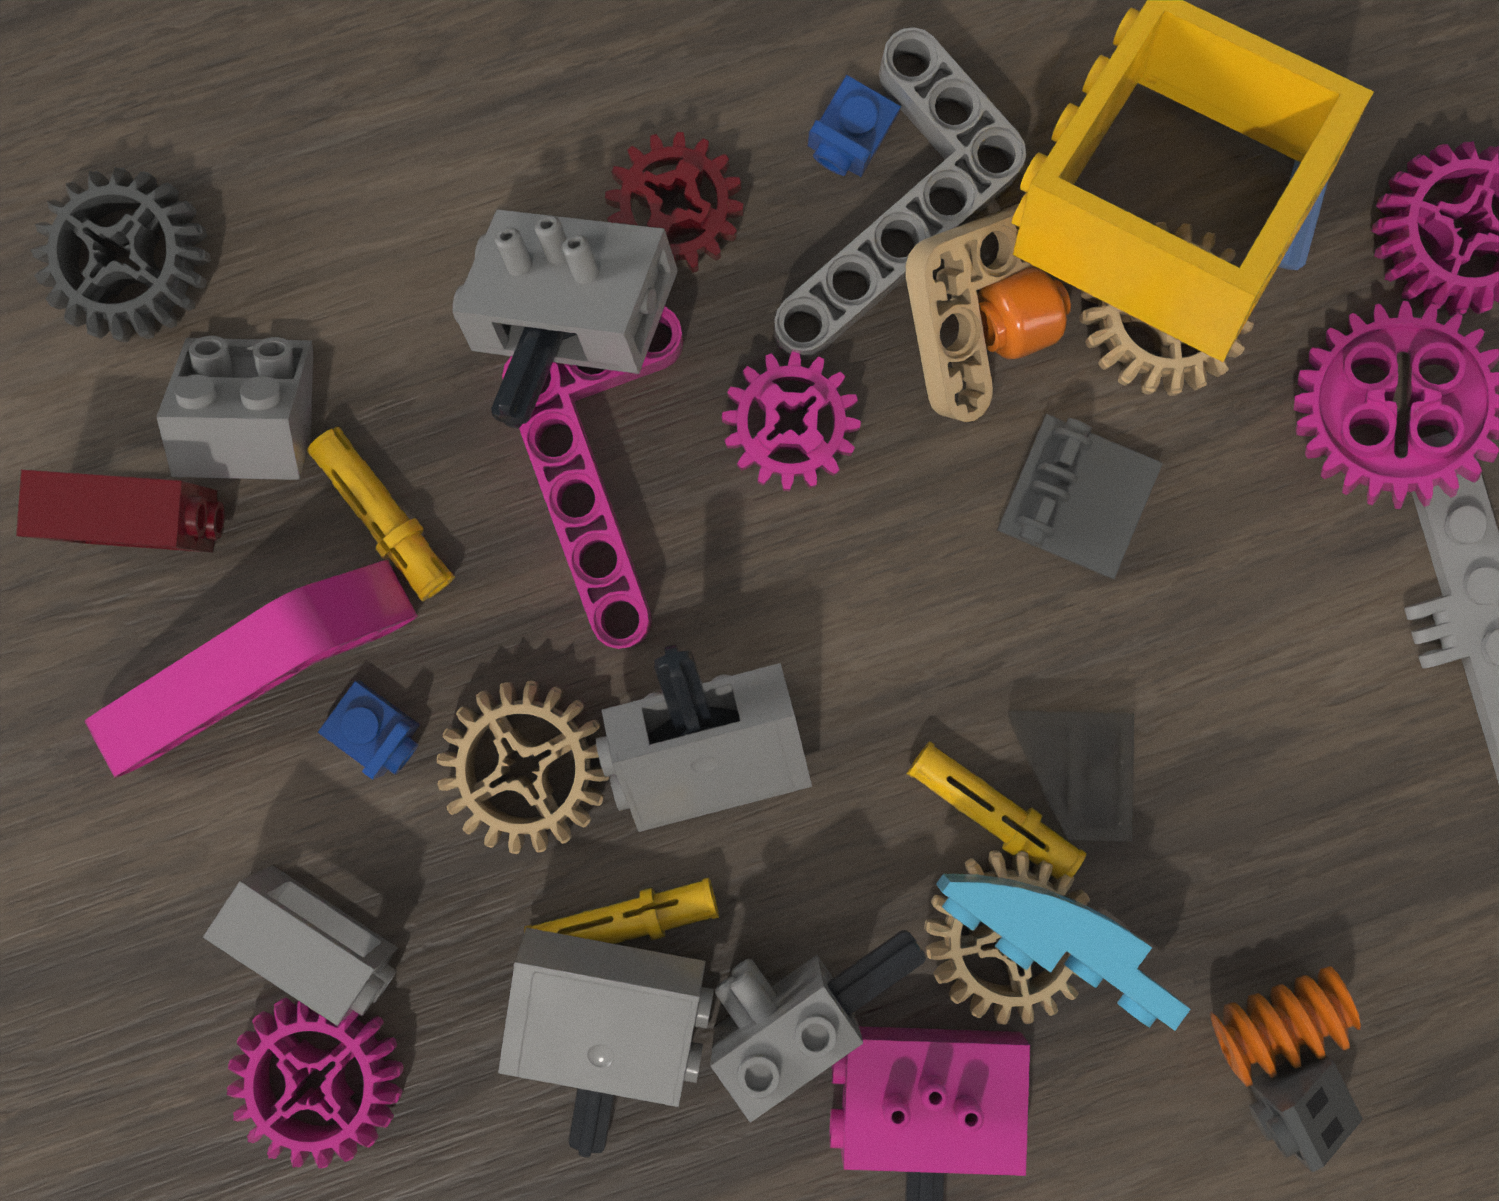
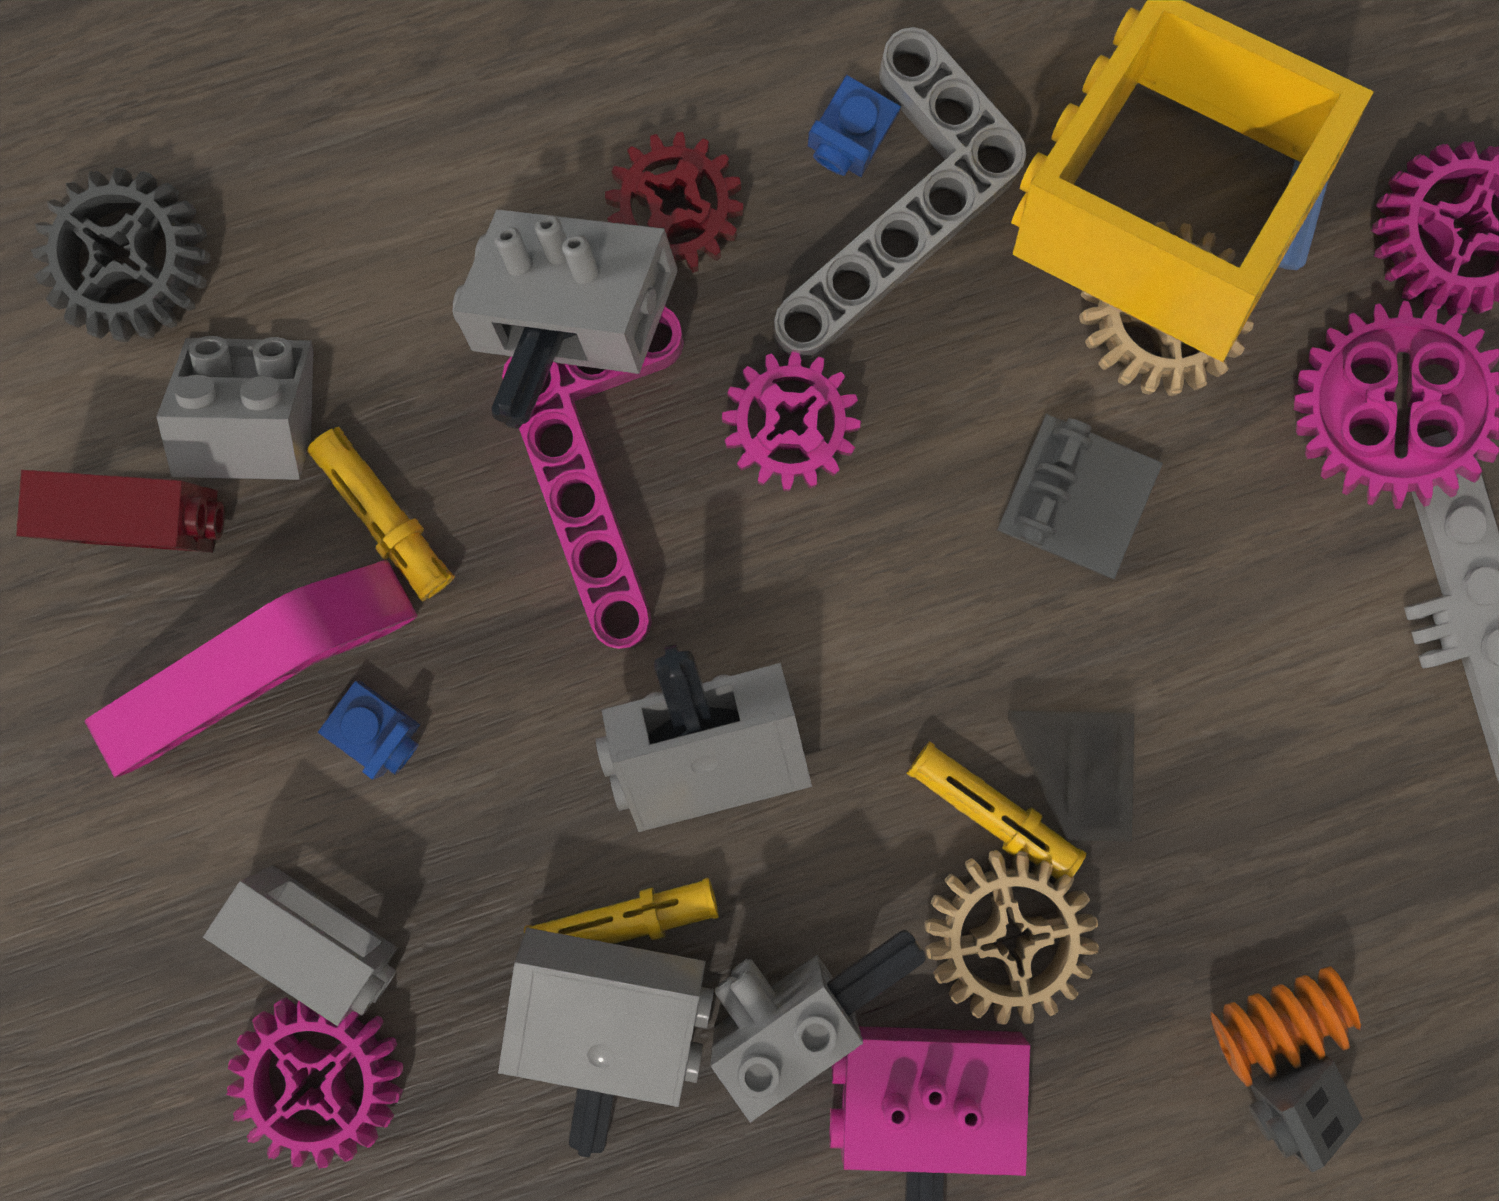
(507, 741): tan gear -> none
(960, 278): tan beam -> none
(1023, 313): orange head -> none
(1045, 925): medium azure slope -> none

